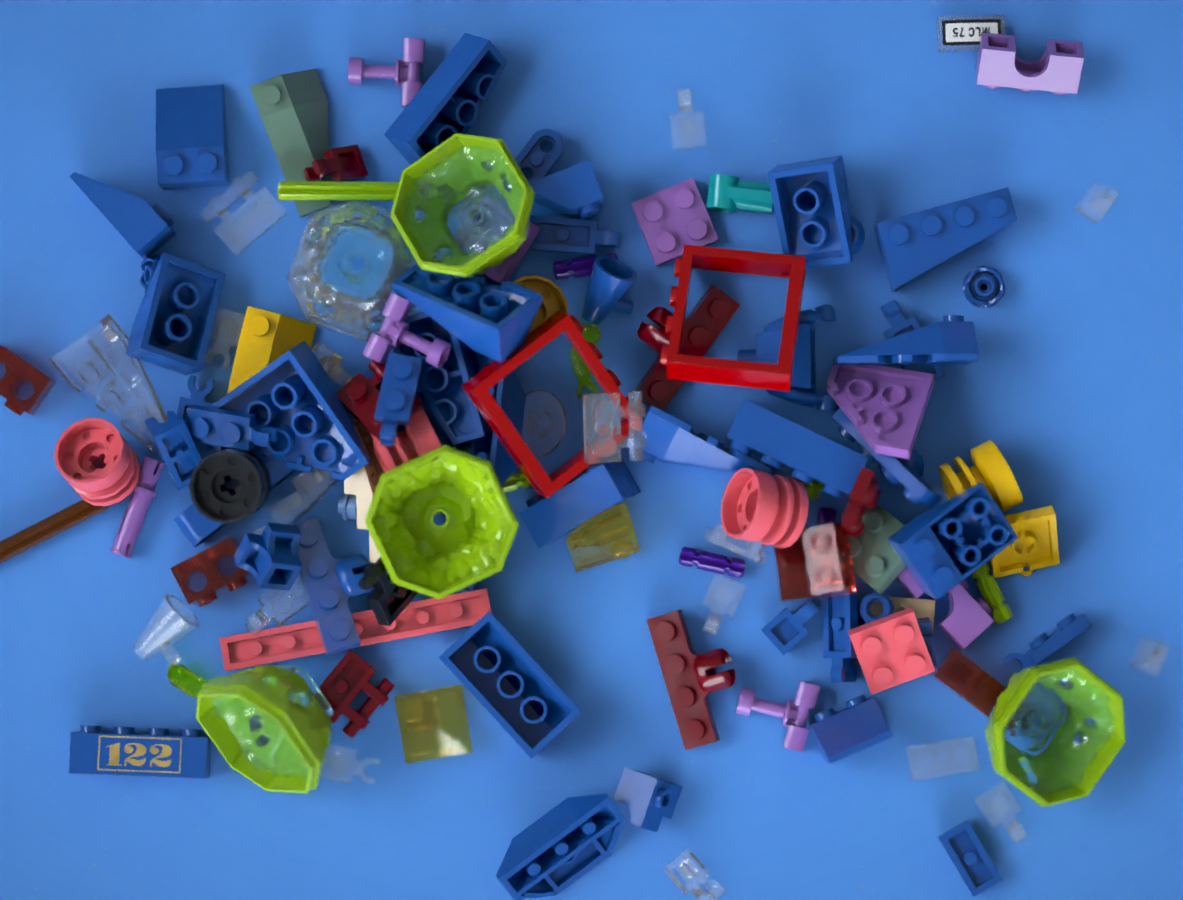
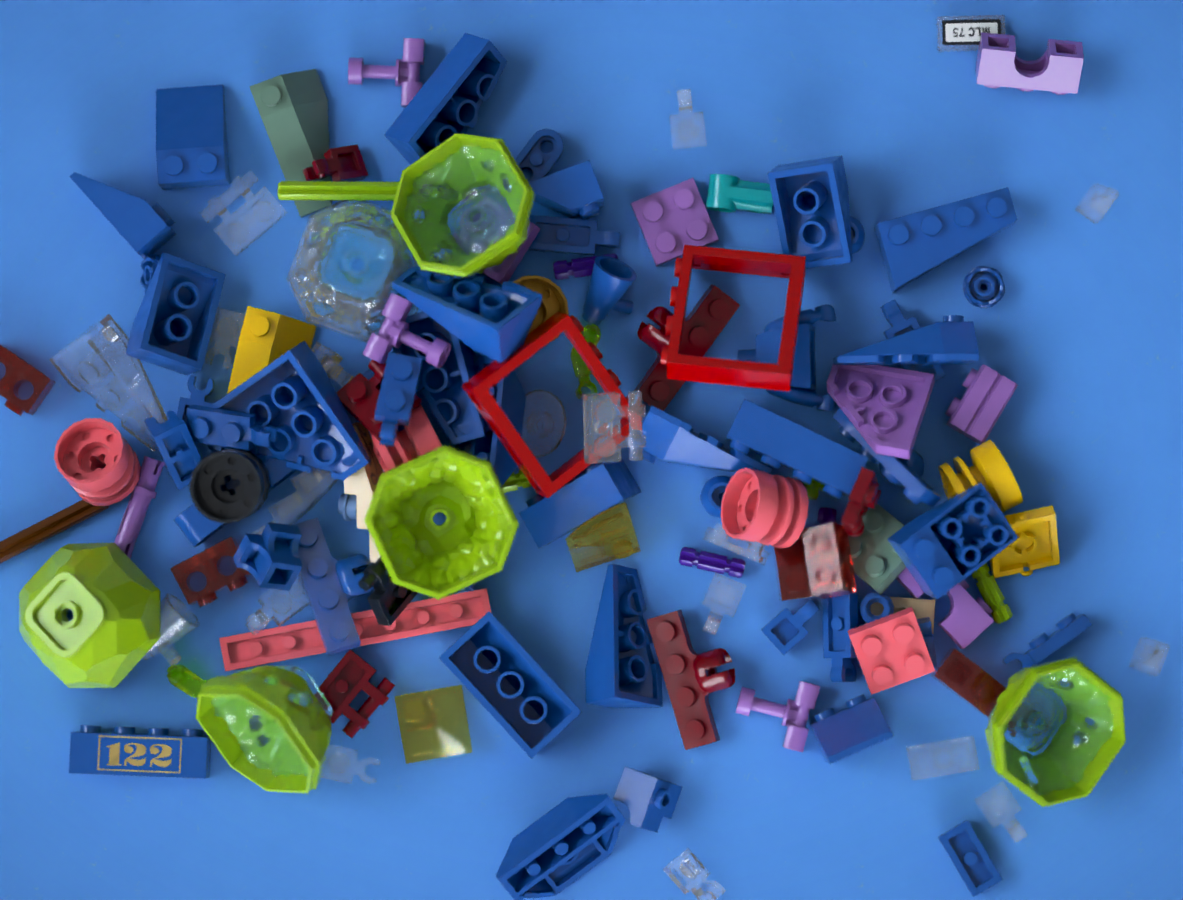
(112, 618): none -> lime rock
(620, 657): none -> blue wedge
(710, 494): none -> blue plate
(981, 403): none -> medium lavender brick

